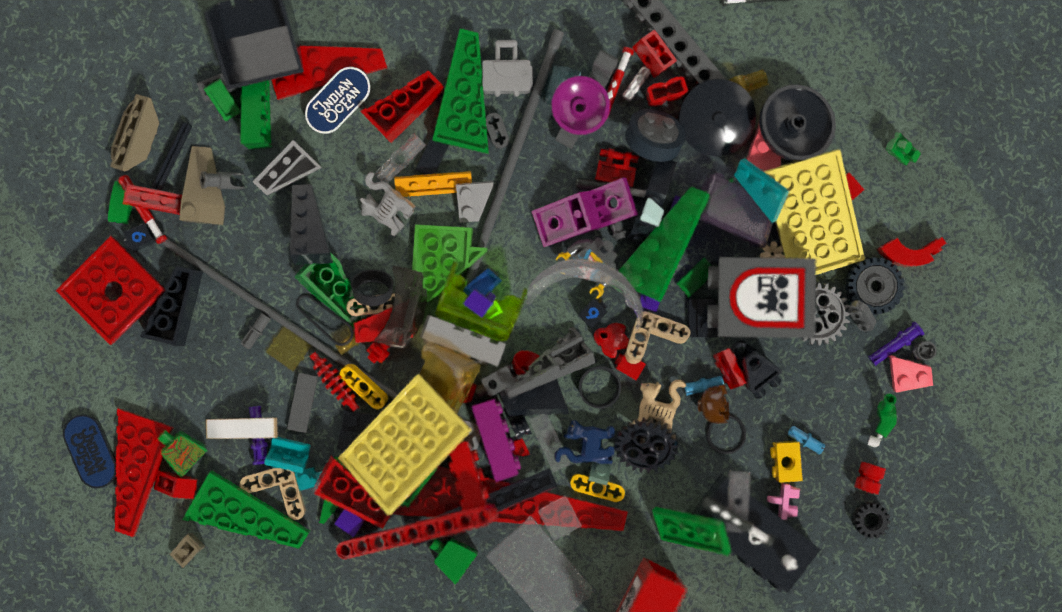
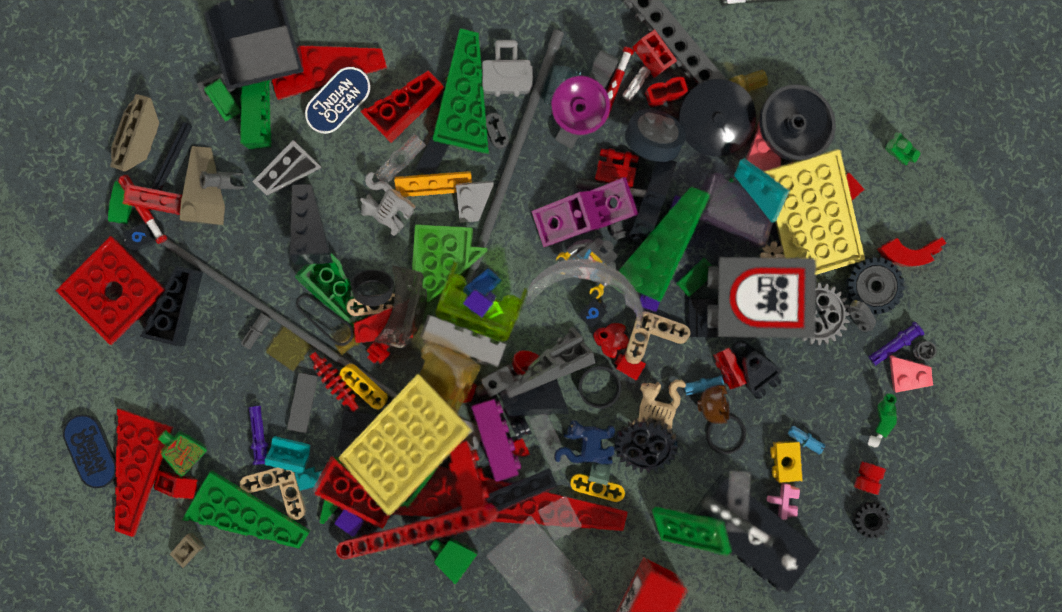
(241, 428): white slope -> none
(652, 213): light aqua slope -> none

